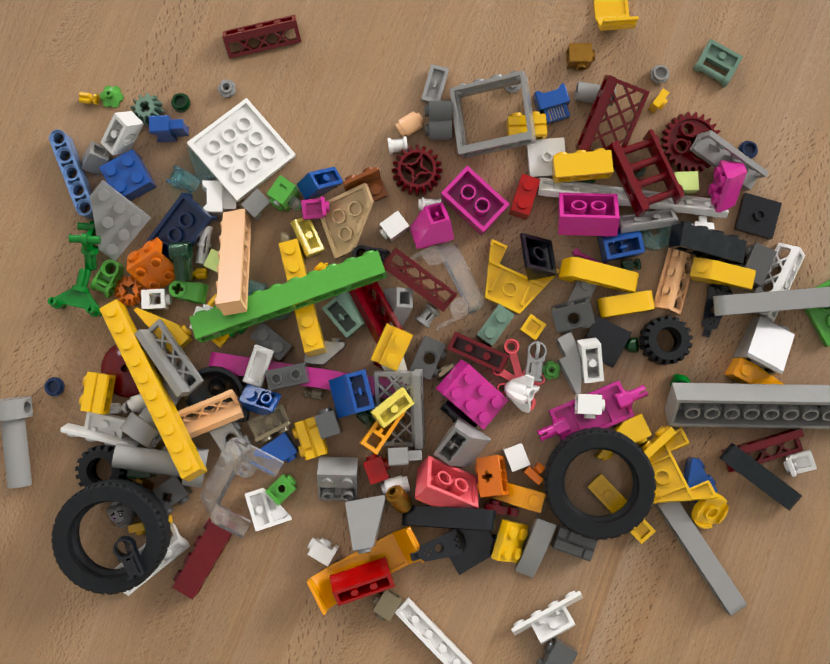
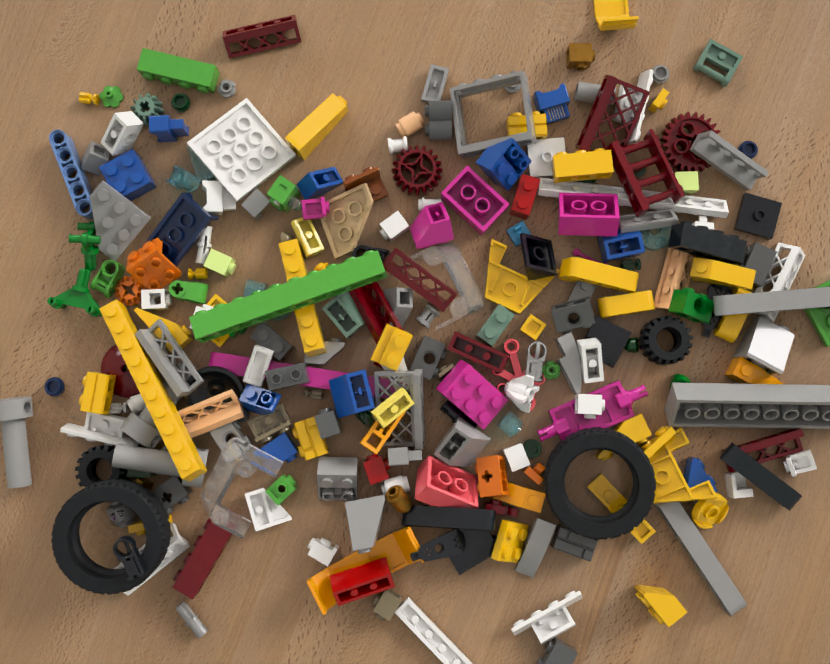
(178, 70): none -> bright green brick
(181, 254): clear green piece -> none
(191, 619): none -> light grey axle
(233, 262): light nougat brick -> none
(316, 126): none -> yellow slope
(504, 163): none -> blue slope
(510, 424): none -> clear light blue brick
(515, 231): none -> dark azure tile
(532, 448): none -> dark green plate
(644, 82): none -> white bracket
(662, 604): none -> yellow slope
(691, 305): none -> green brick
(726, 184): dark pink slope -> none
(731, 325): none -> yellow beam
(736, 486): none -> white panel

